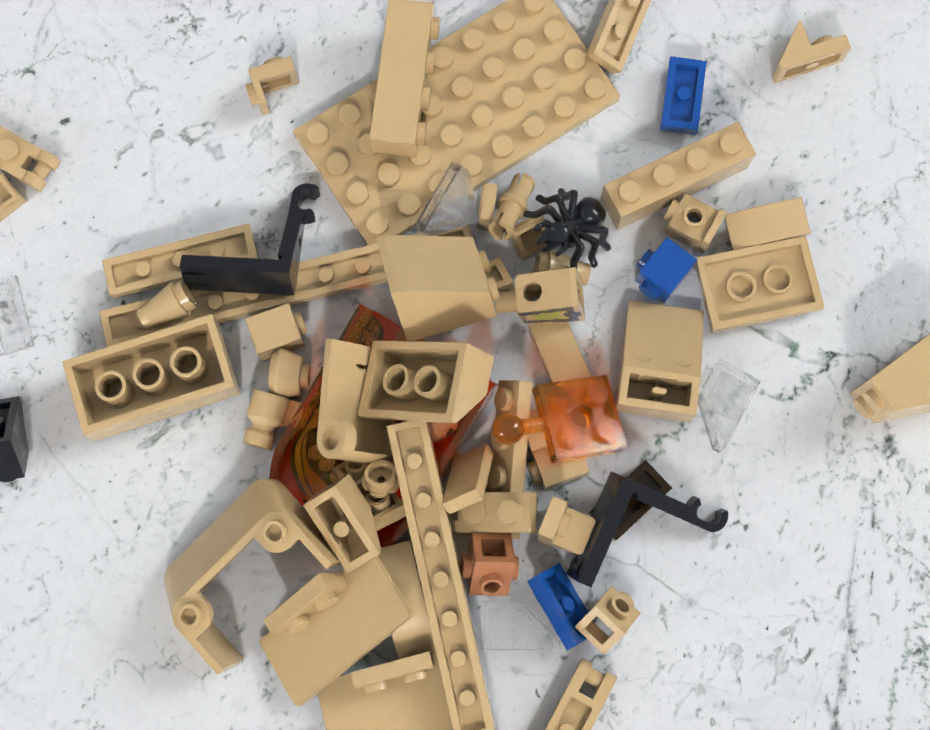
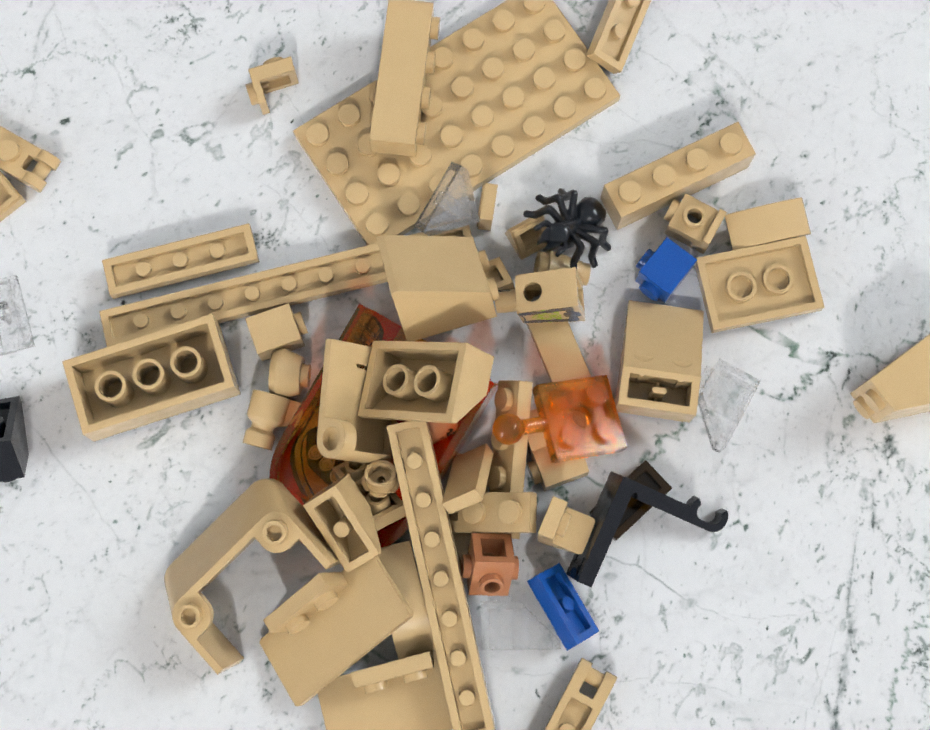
(168, 305): tan cone -> none
(253, 274): black hinge -> none
(511, 206): tan pin -> none
(613, 609): tan brick -> none
(683, 95): blue plate -> none
(803, 57): tan slope -> none

